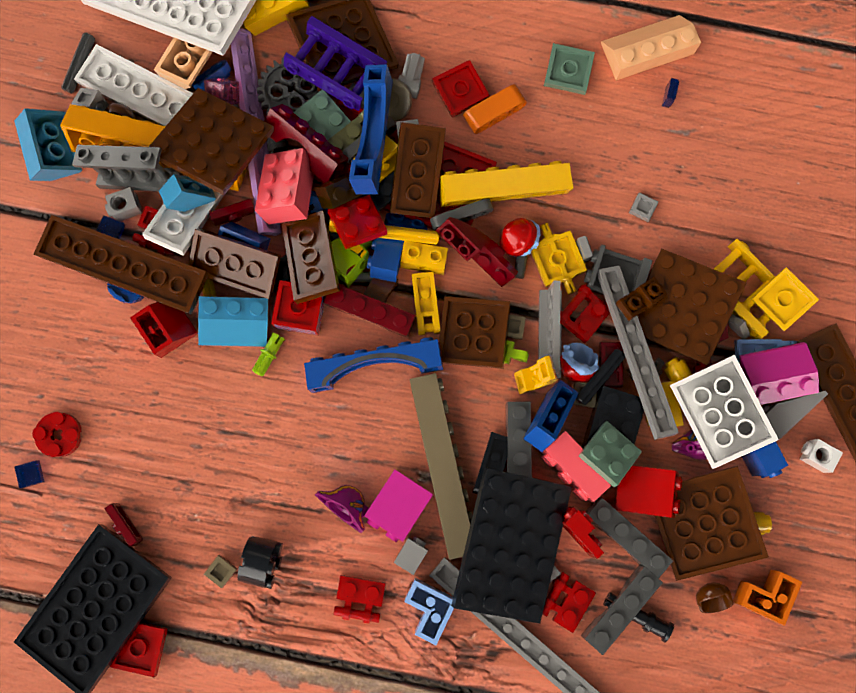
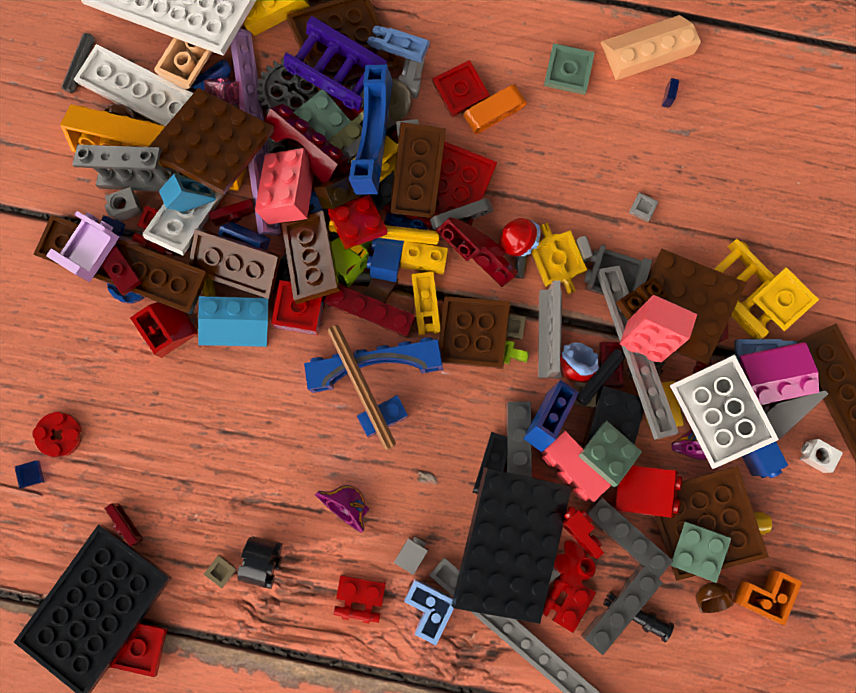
(44, 145): dark azure slope -> none
(86, 247): none -> lavender panel
(90, 98): light grey brick -> none
(121, 271): none -> dark red plate
(268, 354): lime axle -> none
(361, 387): none -> medium nougat axle
(392, 412): none -> blue brick
(398, 506): dark pink panel -> none
(399, 43): none -> medium blue hinge
(442, 462): dark tan brick -> none
(505, 183): yellow brick -> none
(536, 376): yellow slope -> none
(571, 563): none -> red plate
(589, 318): red plate -> none
(658, 329): none -> coral brick
(677, 370): yellow brick -> none
(701, 551): none -> sand green plate
(739, 326): light grey tile -> none

